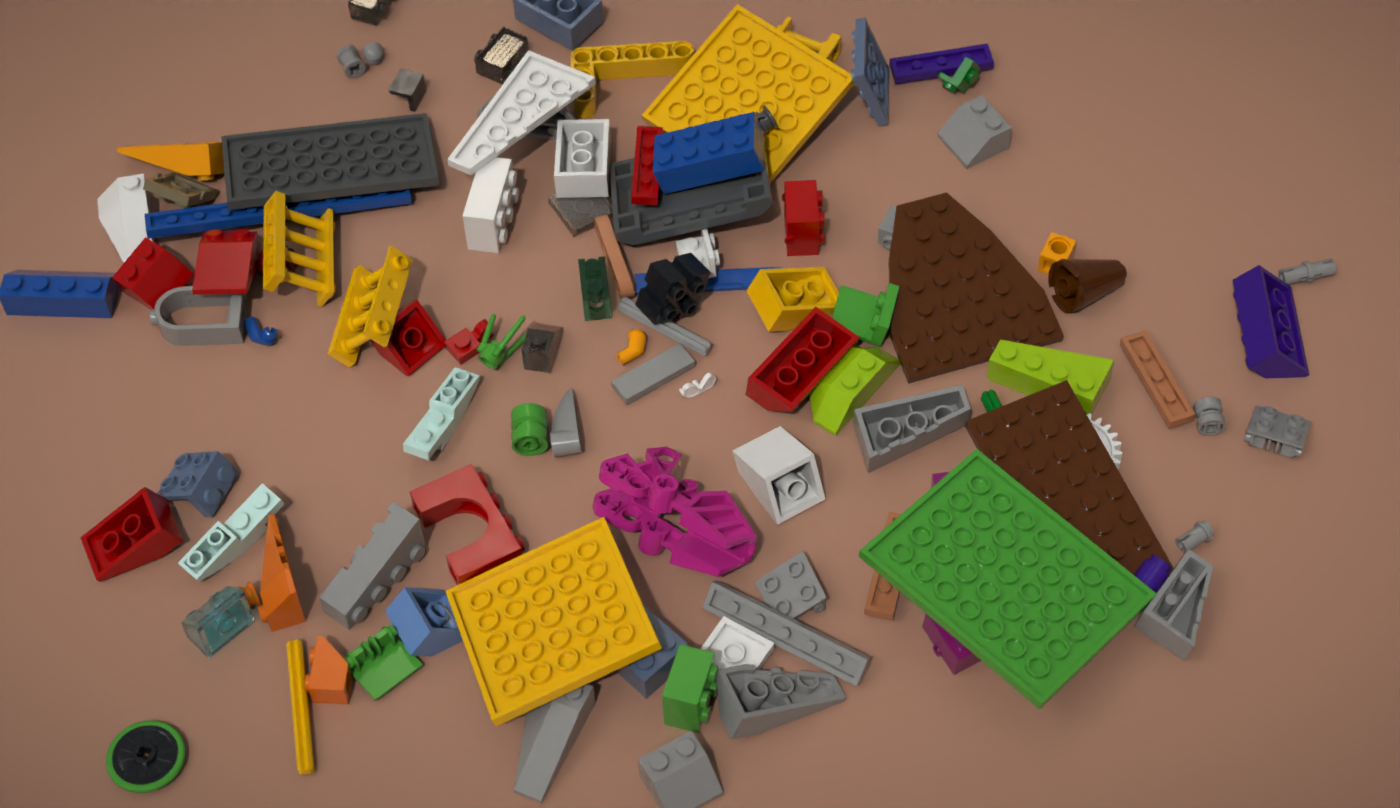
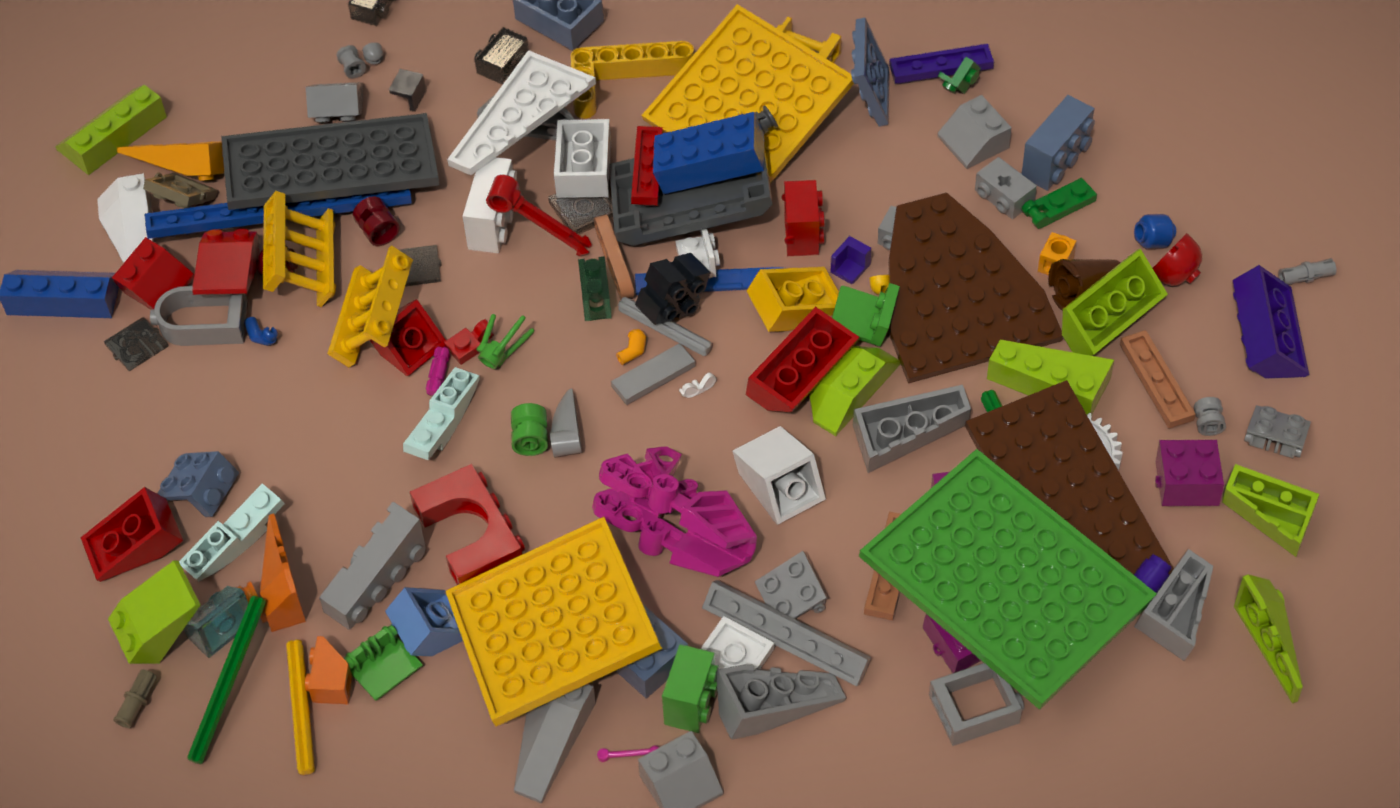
(113, 128): none -> lime slope
(135, 698): none -> dark tan axle
(136, 343): none -> clear smoke piece
(141, 775): black wheel -> none
(154, 615): none -> lime slope
(226, 680): none -> green axle
(334, 100): none -> light grey slope
(376, 221): none -> dark red wheel
(424, 266): none -> clear smoke piece
(437, 370): none -> dark pink axle
(506, 196): none -> red piece
(541, 347): clear smoke slope -> none
(604, 754): none -> dark pink hinge
(850, 260): none -> dark purple panel
(879, 282): none -> yellow hinge
(963, 731): none -> light grey window
(1004, 187): none -> light grey brick
(1058, 142): none -> sand blue brick
(1059, 203): none -> green plate
(1111, 305): none -> lime slope
(1155, 231): none -> blue head
(1180, 262): none -> red cylinder
(1189, 473): none -> magenta brick
(1201, 532): light grey pin -> none
(1266, 619): none -> lime wedge
(1271, 506): none -> lime wedge

